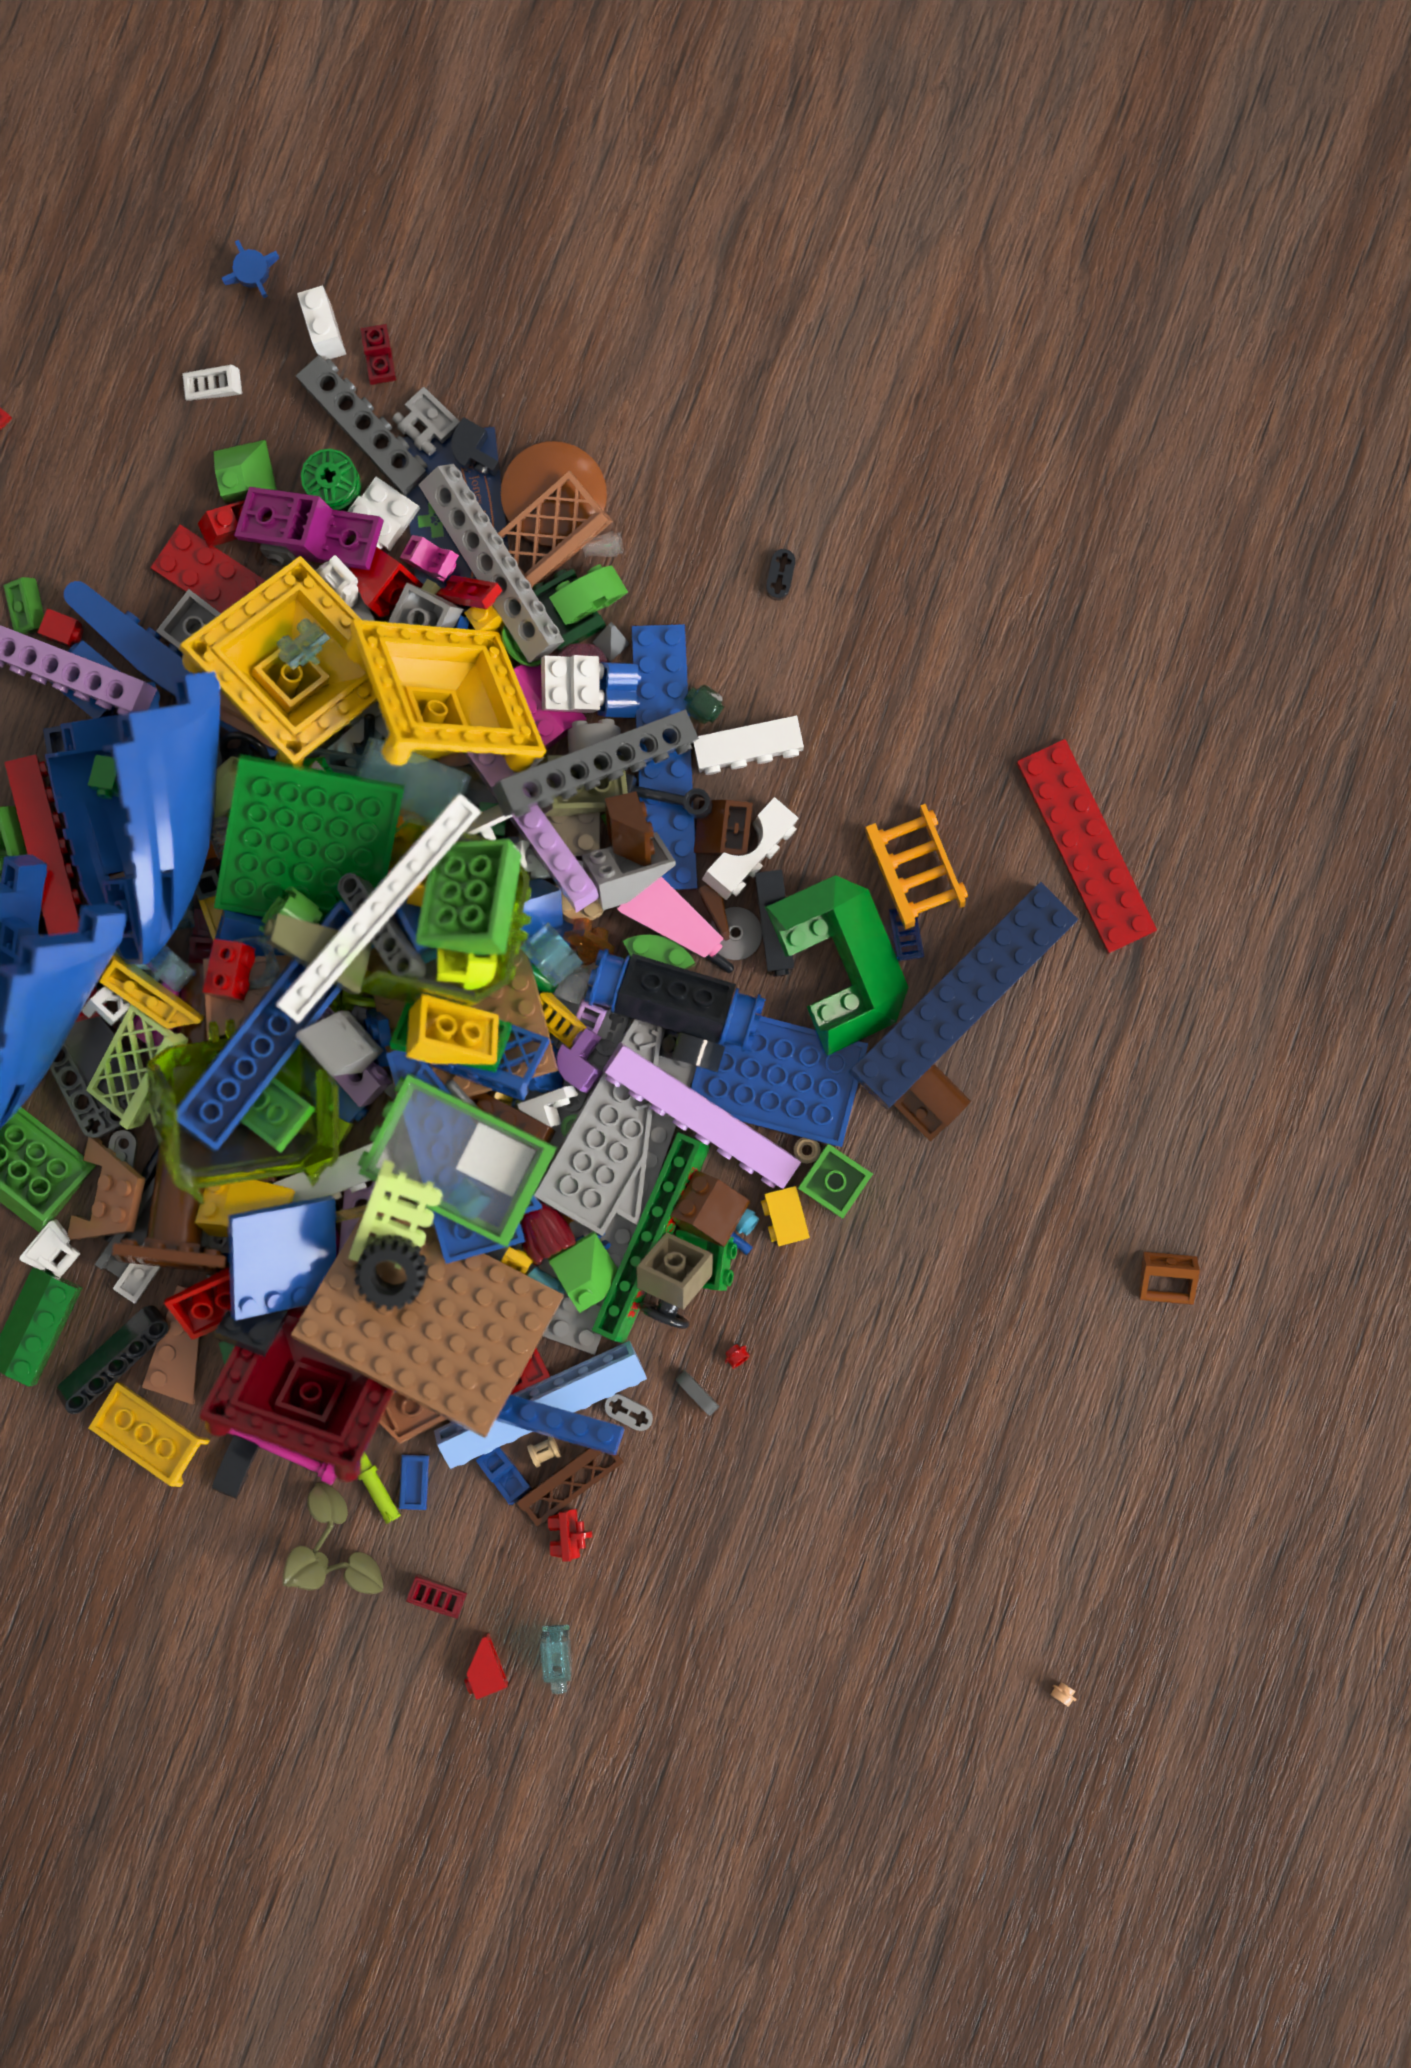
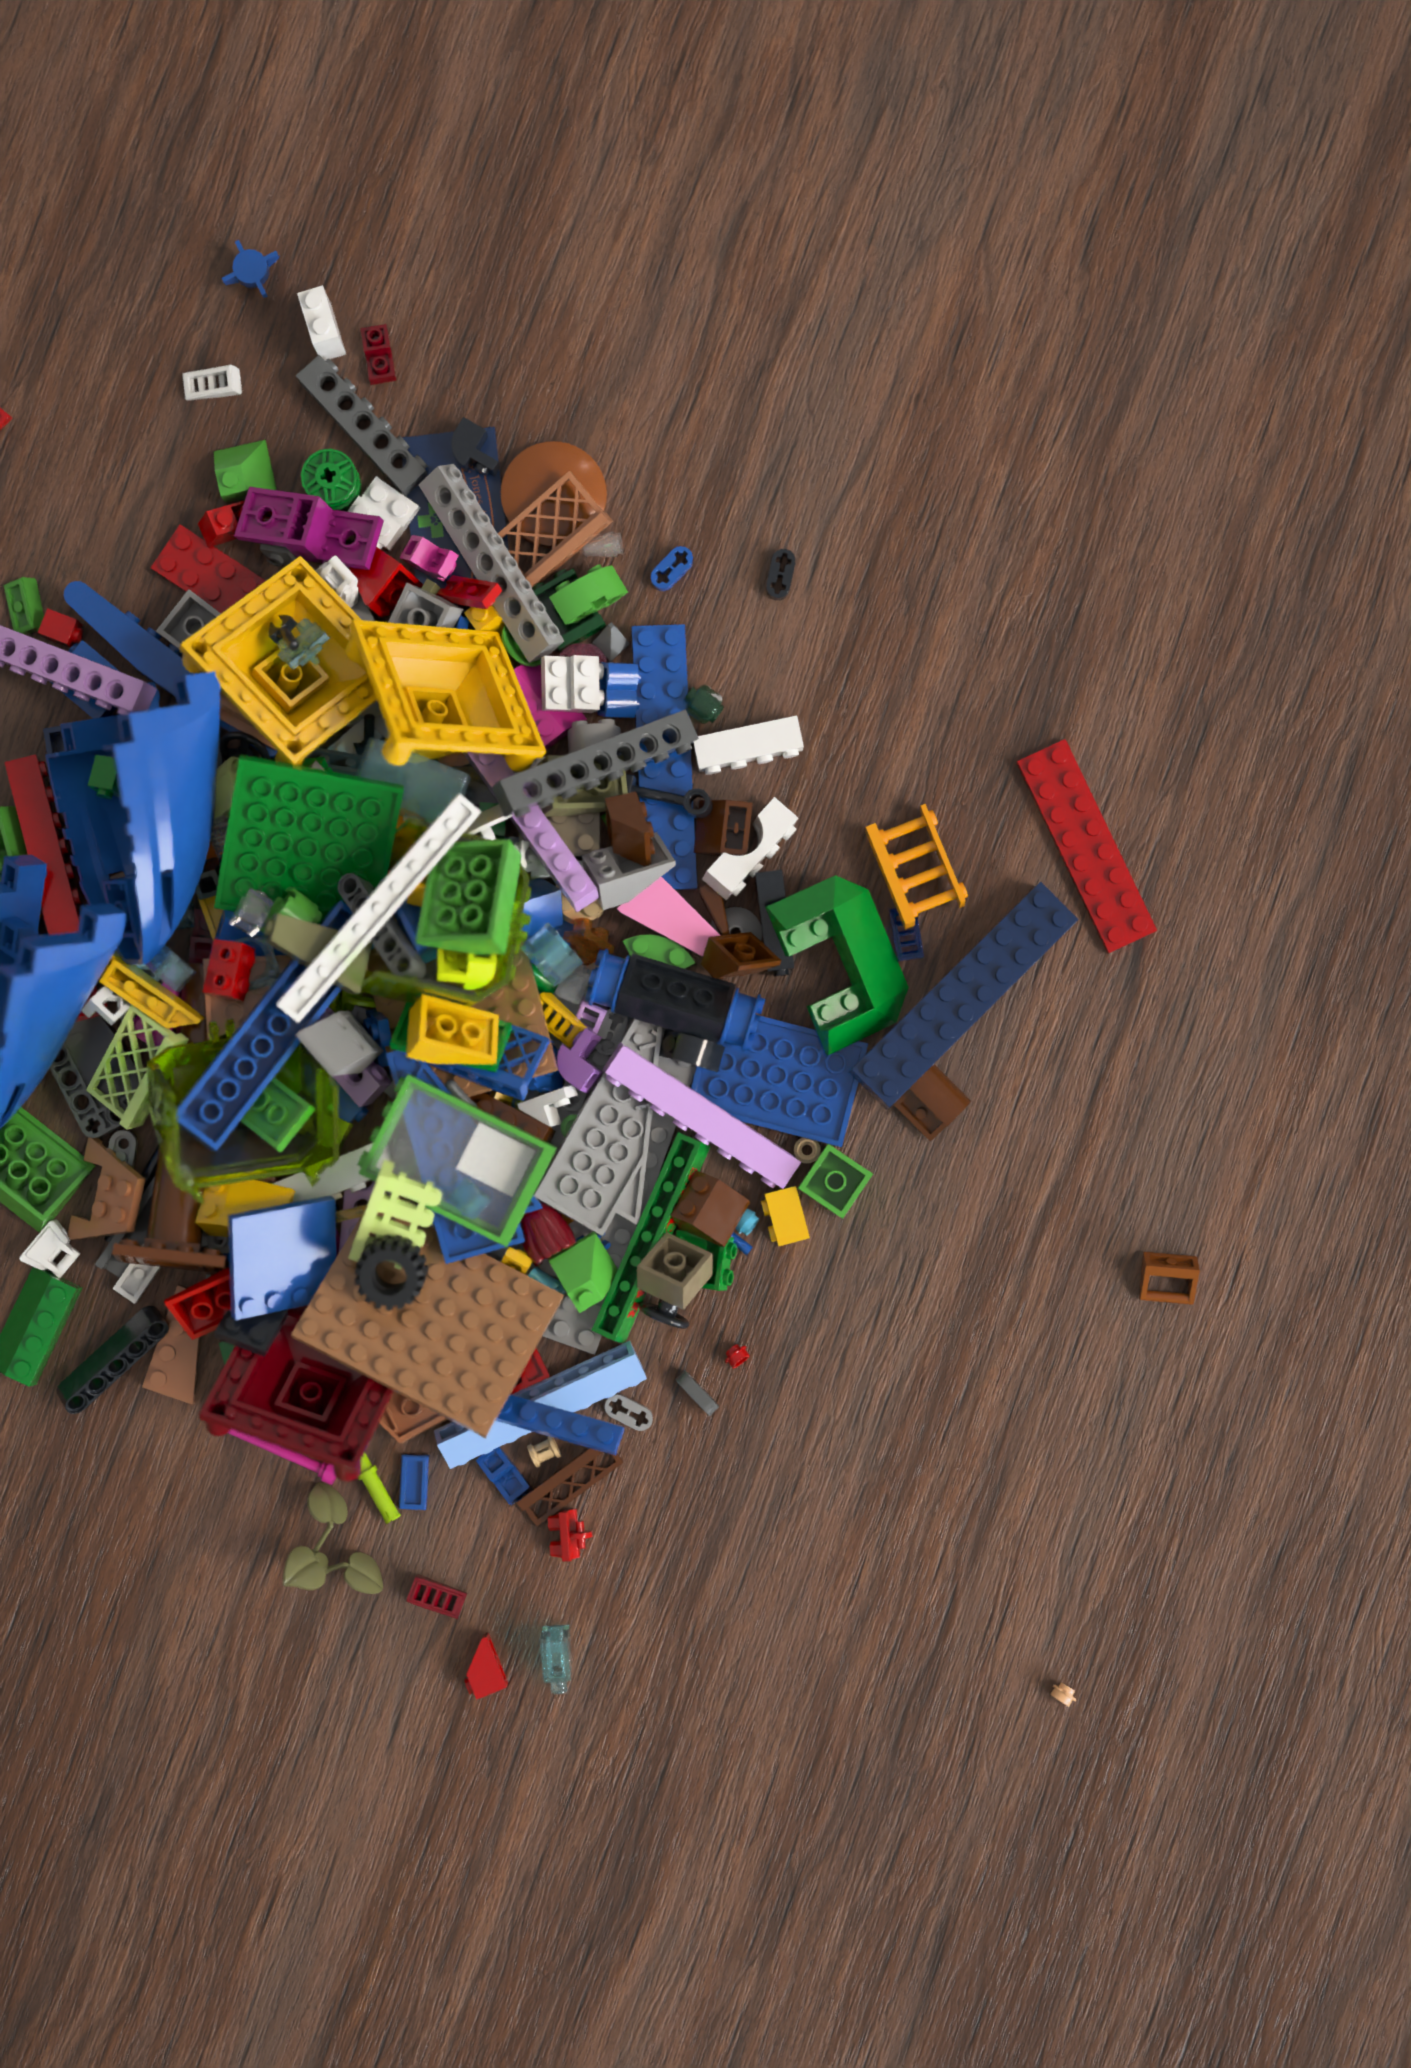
(146, 1434): yellow plate -> none
(235, 1467): black slope -> none
(251, 912): none -> clear brick
(284, 632): none -> black bar
(432, 415): light grey plate -> none
(667, 564): none -> blue beam
(737, 955): none -> reddish brown slope

